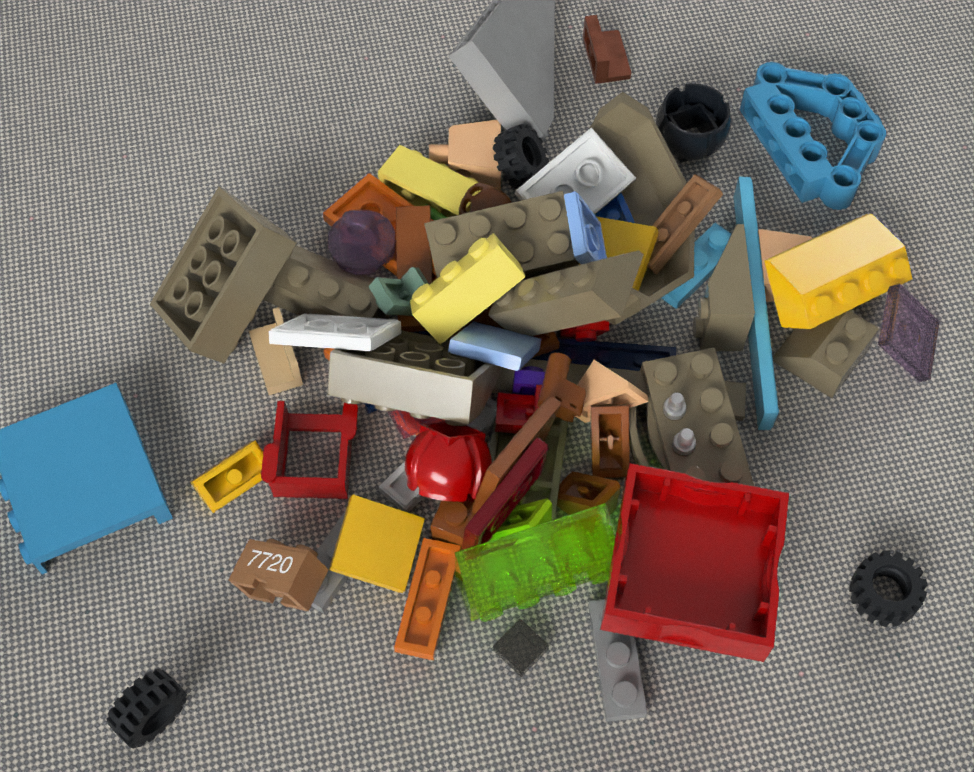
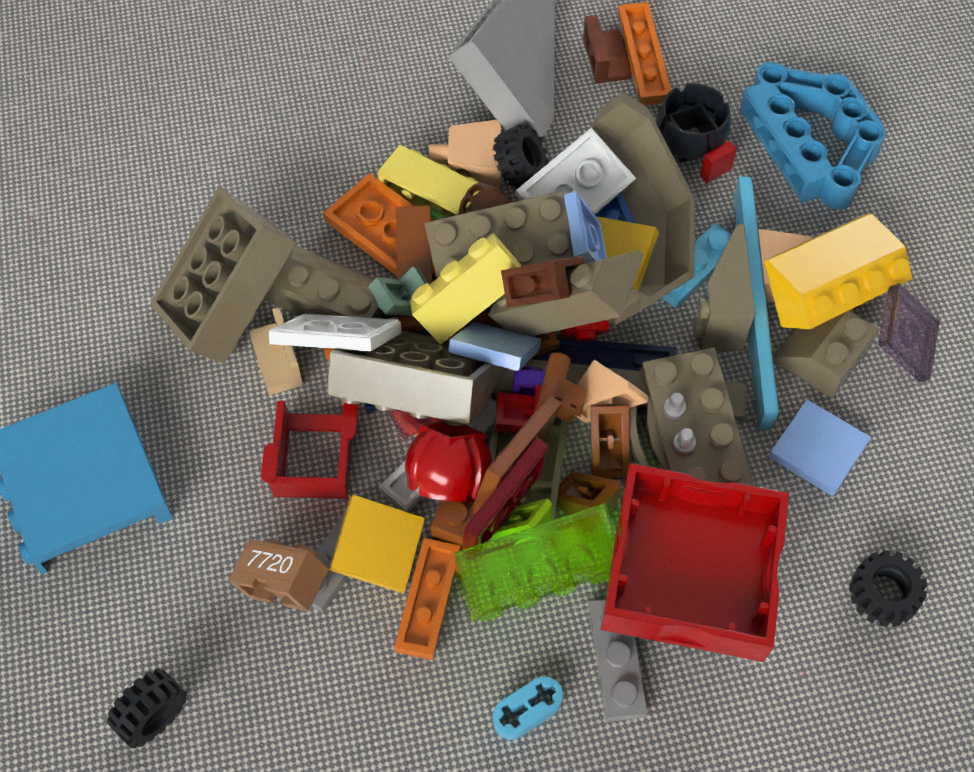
(230, 476): yellow slope -> none
(361, 241): clear purple tile -> none
(520, 647): clear smoke tile -> none
(521, 700): none -> medium azure beam
(538, 282): none -> copper panel
(644, 53): none -> orange plate
(681, 219): medium nougat tile -> none
(718, 161): none -> red tile
(819, 447): none -> light blue tile

